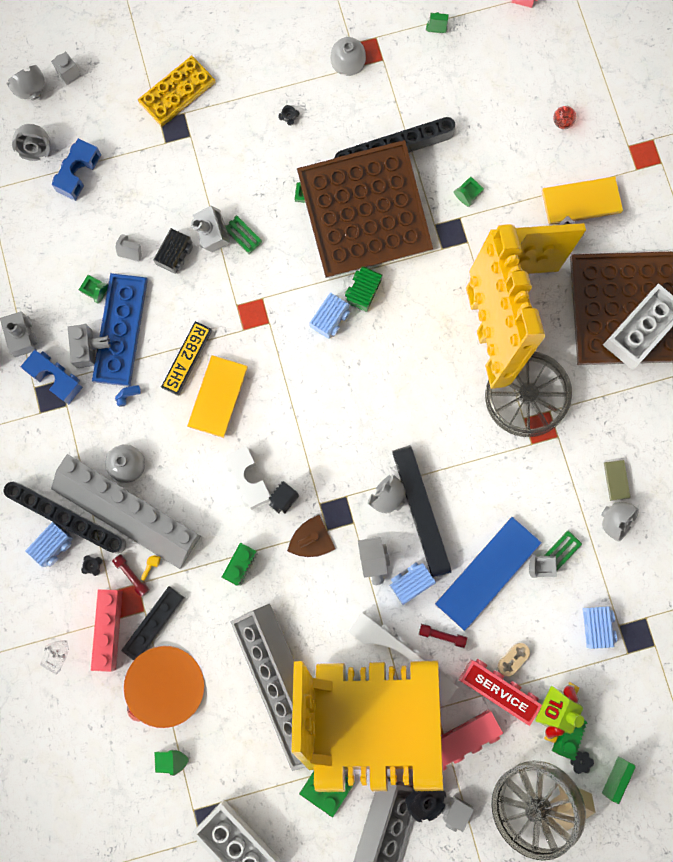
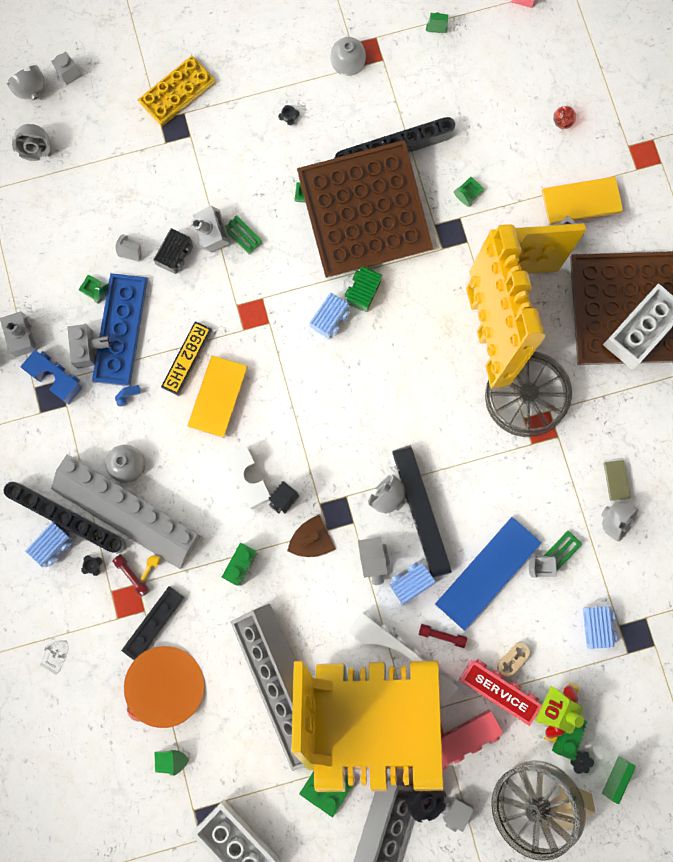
(81, 155): blue arch -> none
(106, 630): coral brick -> none

